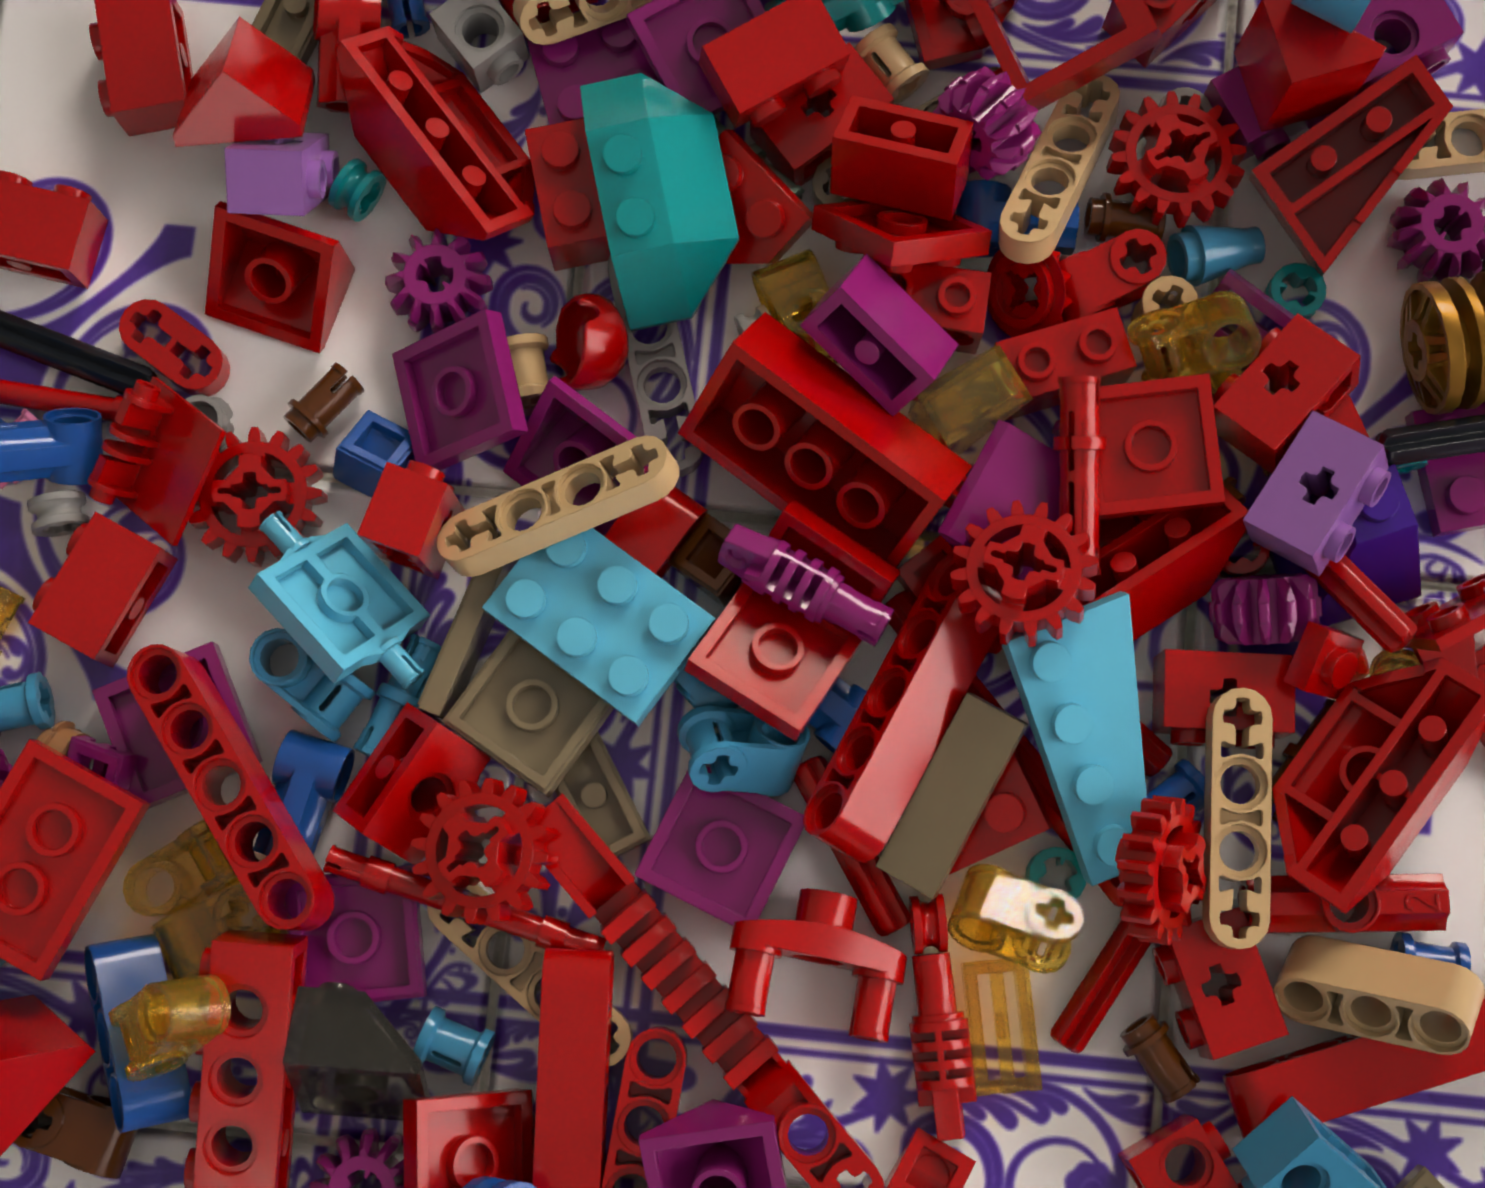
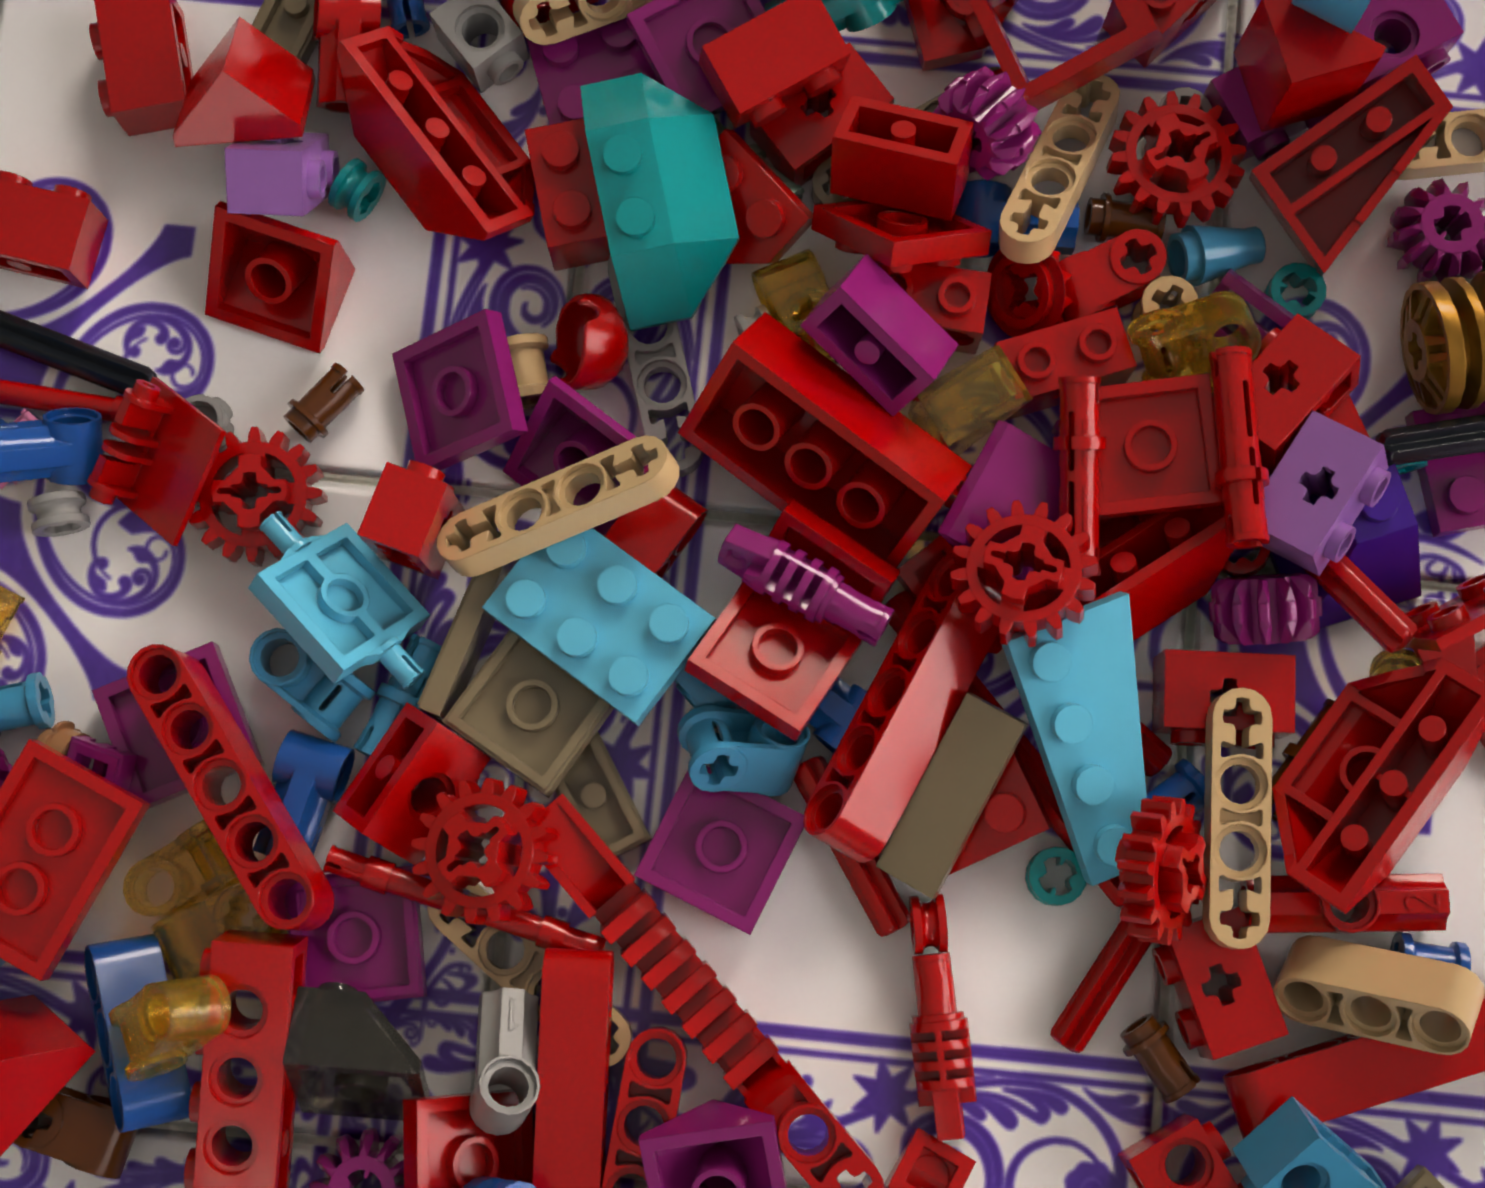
(101, 589): red brick -> none
(183, 337): red beam -> none
(367, 449): blue slope -> none
(436, 260): magenta gear -> none
(454, 1046): dark azure bush -> none
(505, 1057): none -> light grey piece
(699, 561): reddish brown slope -> none
(825, 937): red connector -> none
(892, 62): tan bush -> none
(1008, 1082): clear yellow tile -> none
(1010, 918): clear yellow piece -> none
(1240, 462): none -> red pin
(1326, 661): red plate -> none

